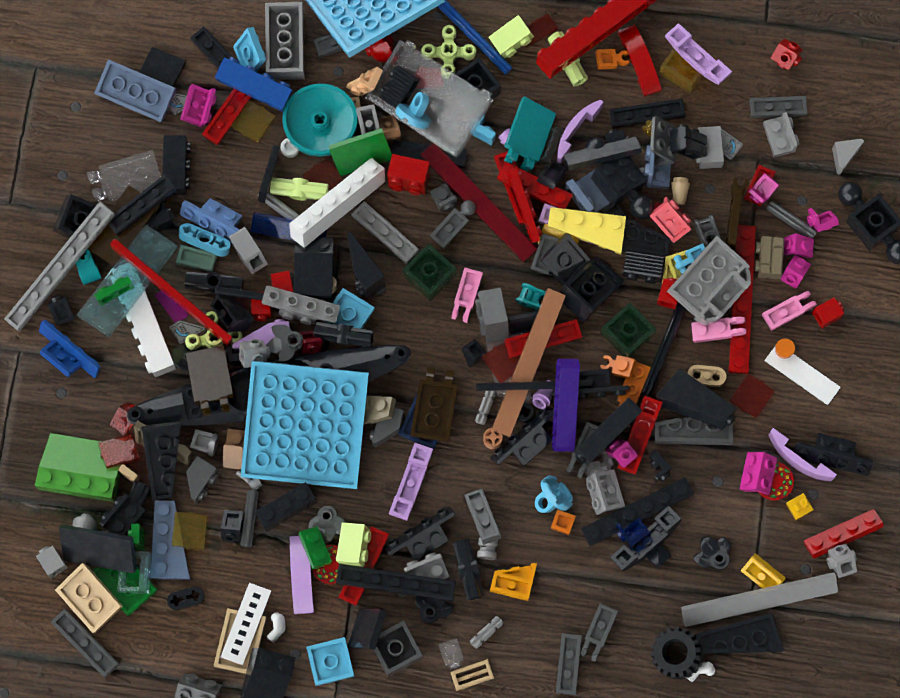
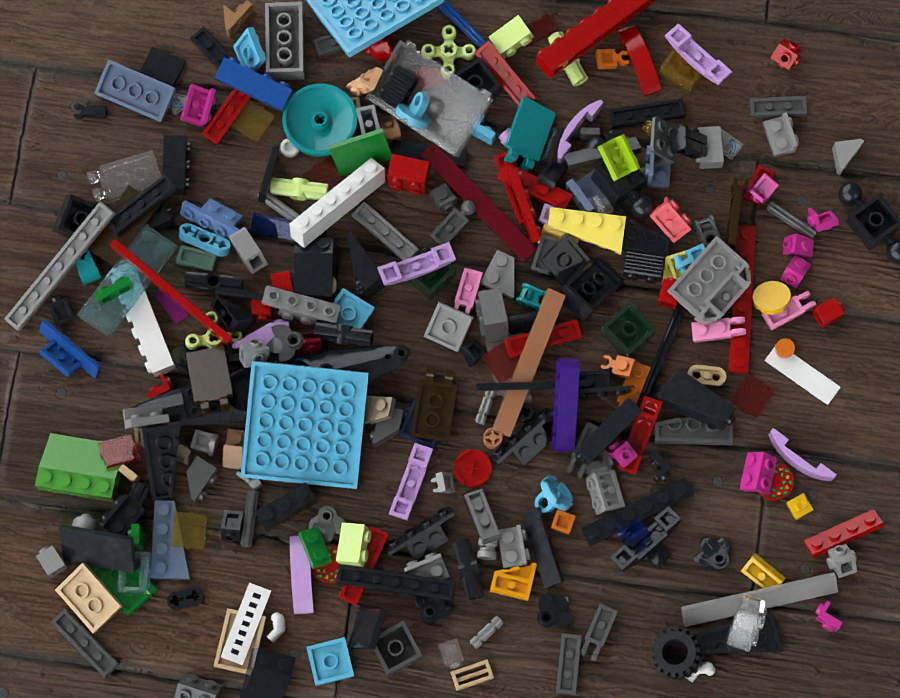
(91, 111): none -> black bar
(120, 421): clear red bracket -> none
(144, 416): none -> light grey bracket
(159, 390): none -> red bracket
(183, 329): light grey sticker -> none
(235, 20): none -> medium nougat slope
(417, 266): none -> lavender slope
(445, 483): none -> light grey tile
(448, 326): none -> light grey tile
(472, 468): none -> red tile
(500, 274): none -> light grey wing
(504, 73): none -> red plate
(512, 547): none -> light grey bracket
(542, 398): lavender cone -> none
(542, 547): none -> black tile
(556, 609): none -> black plate
(588, 133): none -> flat silver tile
(602, 204): none -> clear tile
(618, 157): none -> lime bracket
(680, 189): tan cone -> none
(747, 623): none -> clear hinge
(770, 257): dark tan brick -> none
(771, 297): none -> yellow tile
(828, 621): none -> dark pink bracket
(834, 453): black bracket -> none

